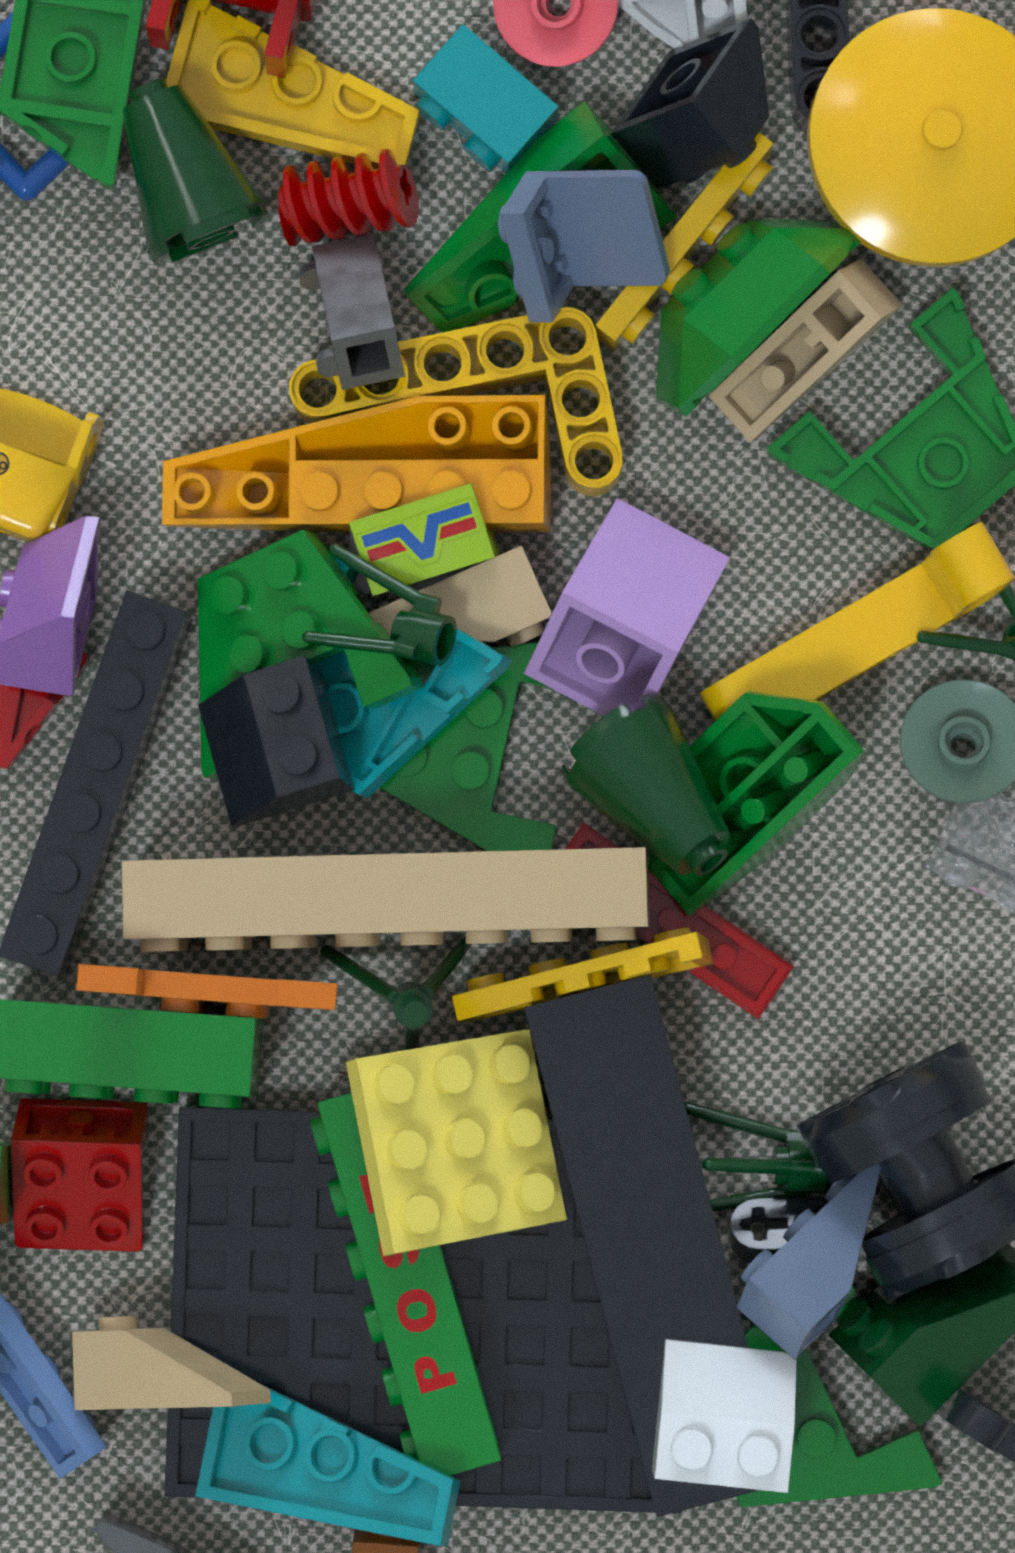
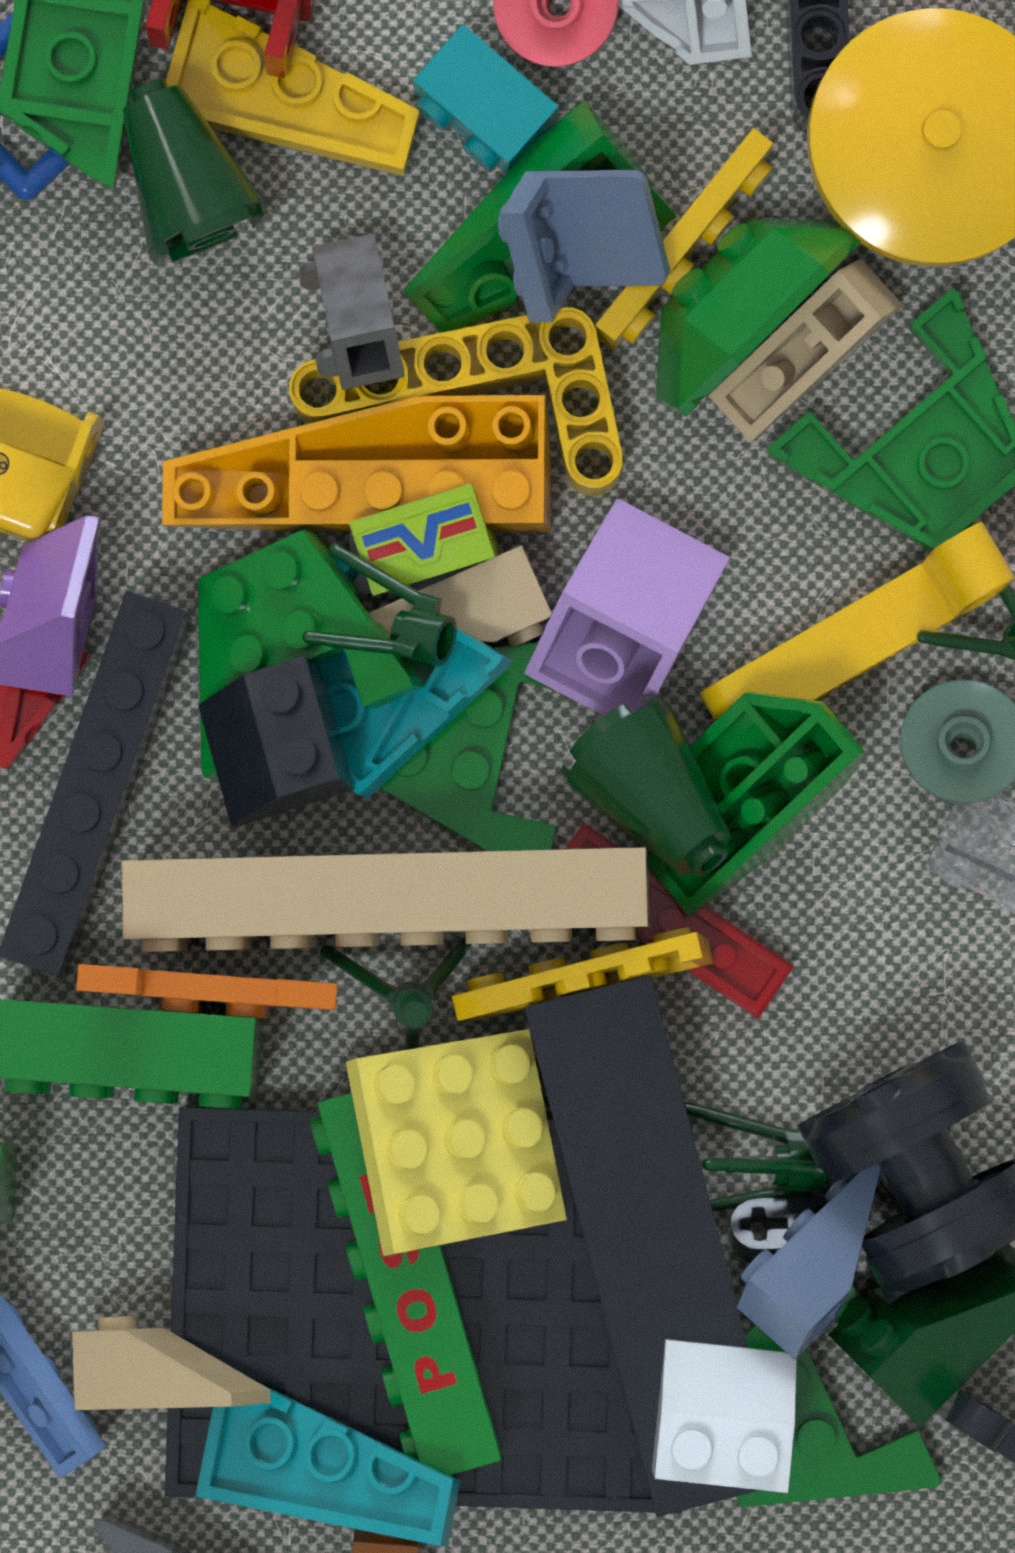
(78, 1174): red bracket -> none
(346, 199): red piece -> none
(698, 108): black slope -> none

